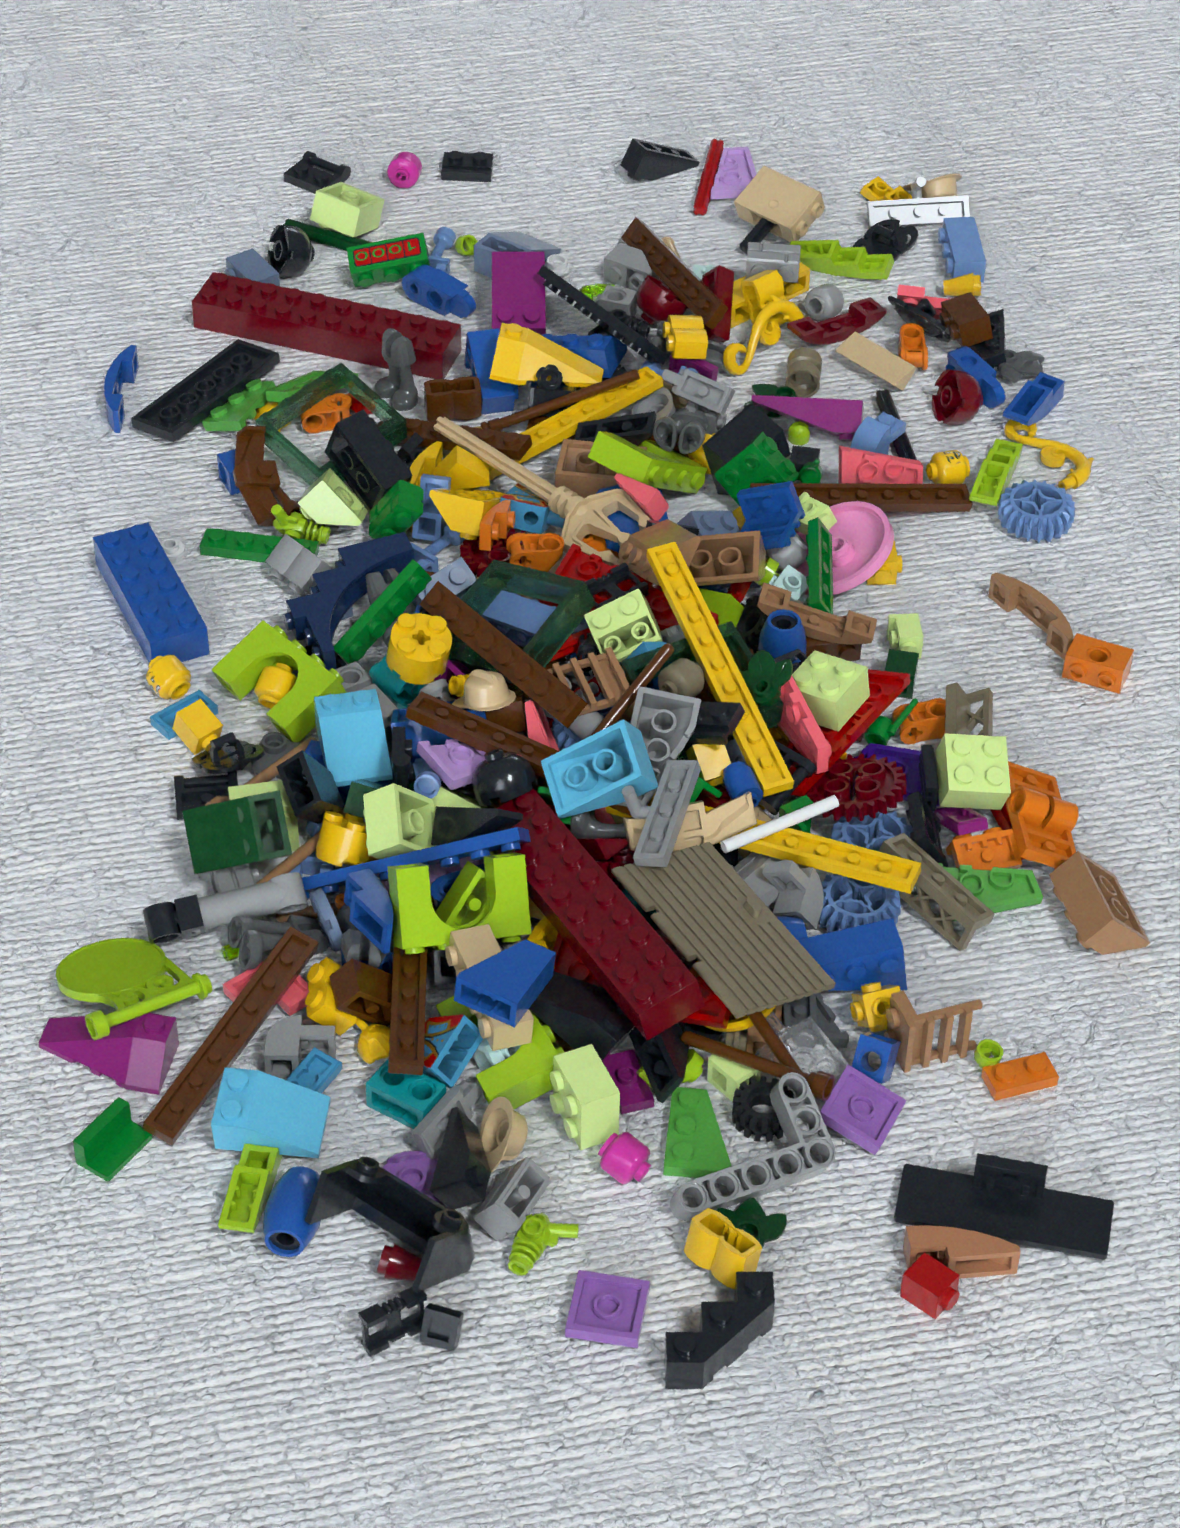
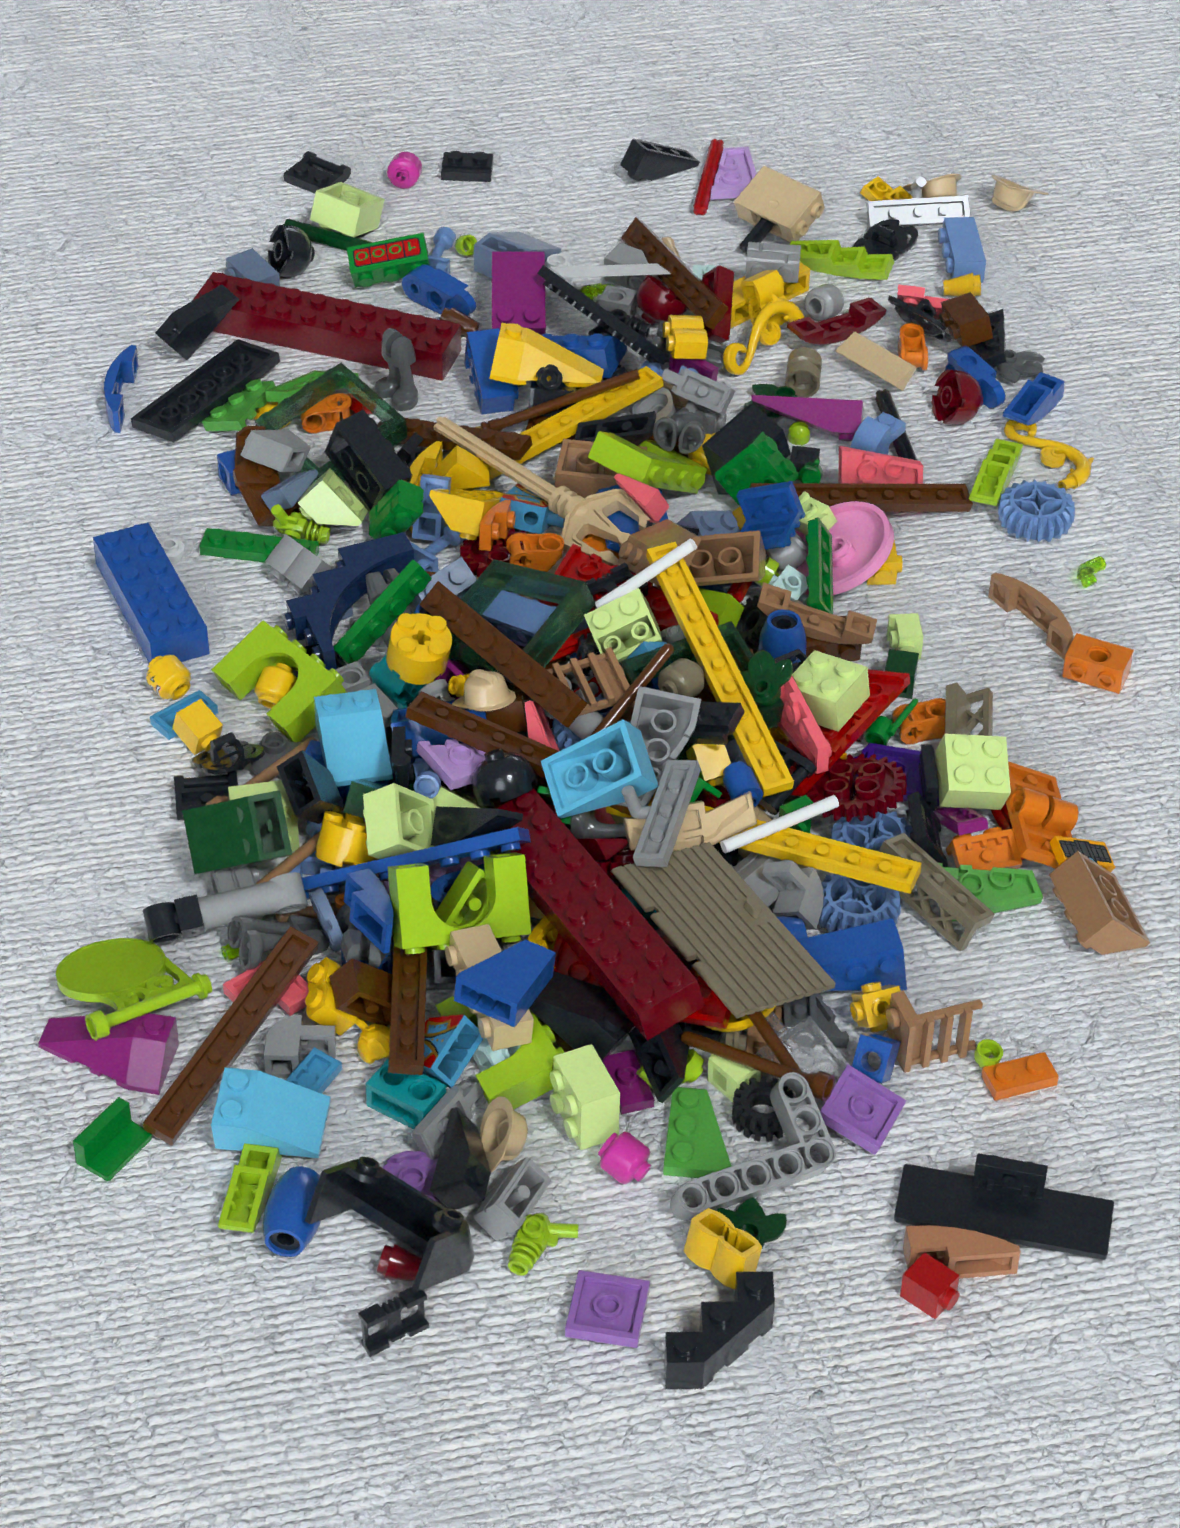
(196, 320): none -> black slope
(276, 449): none -> light grey slope
(289, 490): none -> sand blue slope
(441, 1327): black tile -> none
(452, 398): reddish brown brick -> none
(455, 316): none -> reddish brown cone
(610, 270): none -> white sticker
(649, 572): none -> white bar
(948, 467): yellow head -> none
(1012, 195): none -> tan piece
(1086, 571): none -> clear neon green arm
(1097, 851): none -> tile

